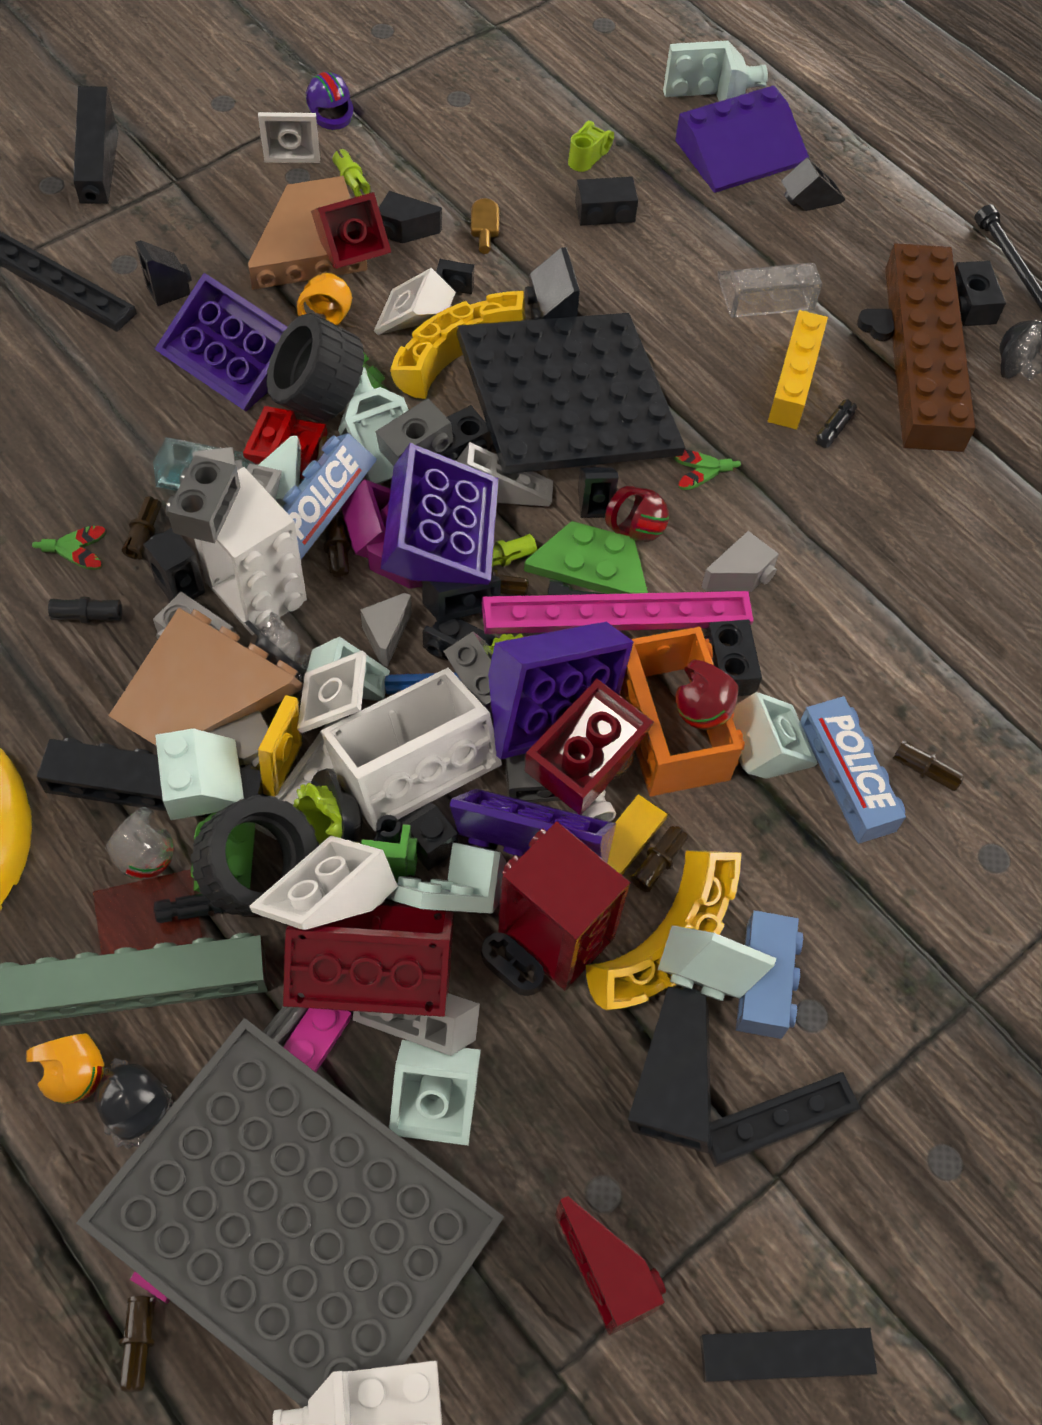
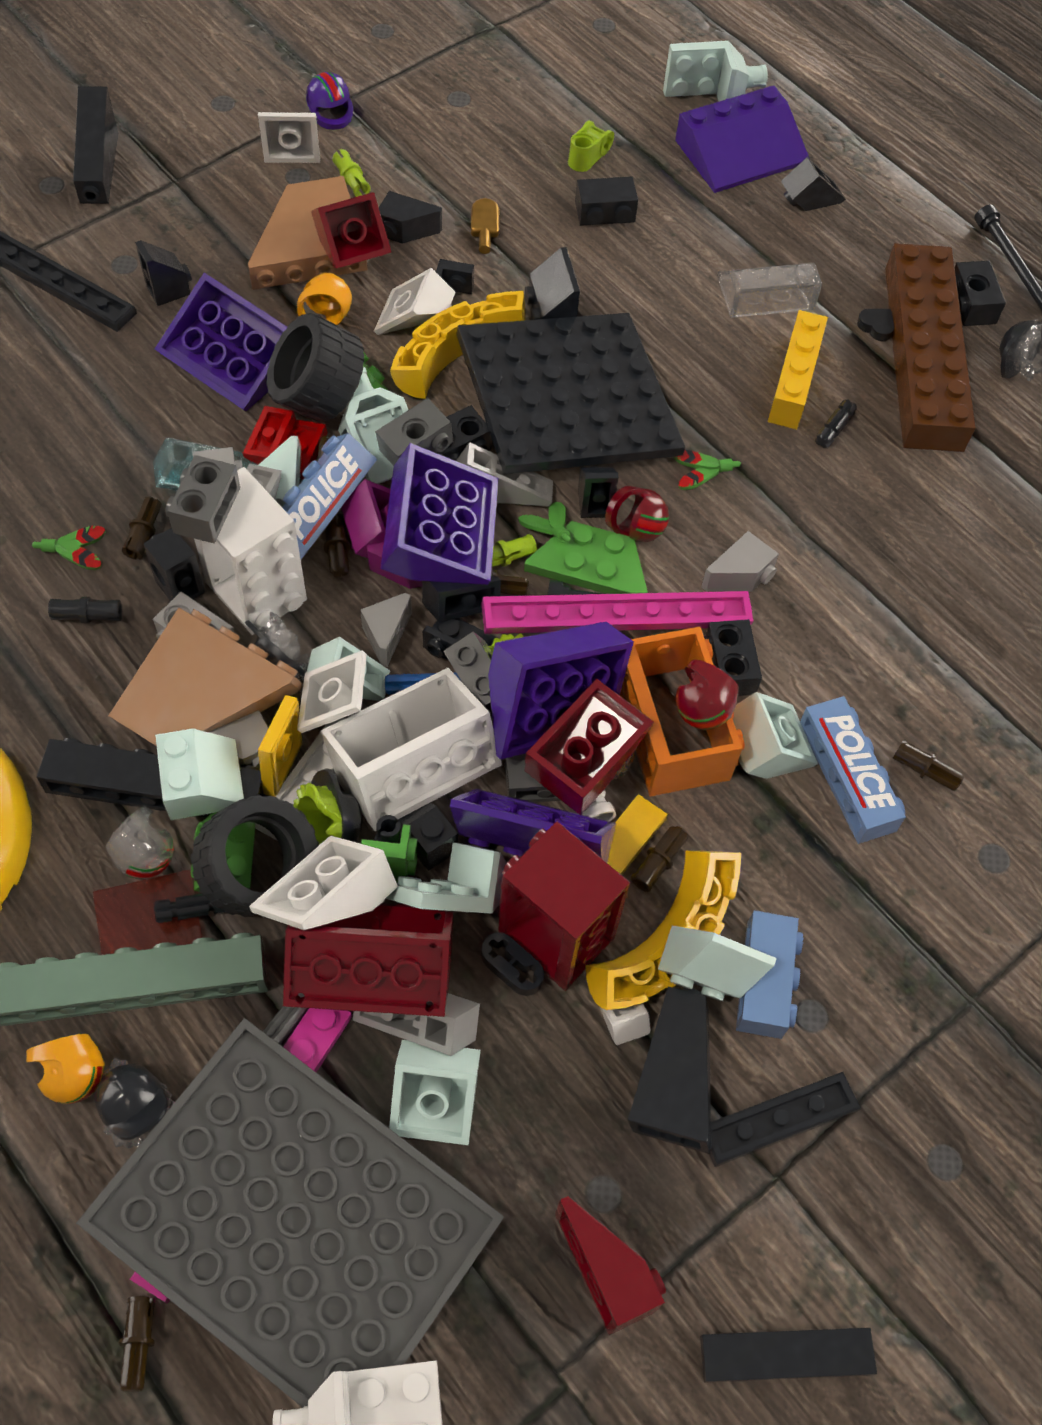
(553, 526): none -> bright green piece
(627, 1023): none -> white slope

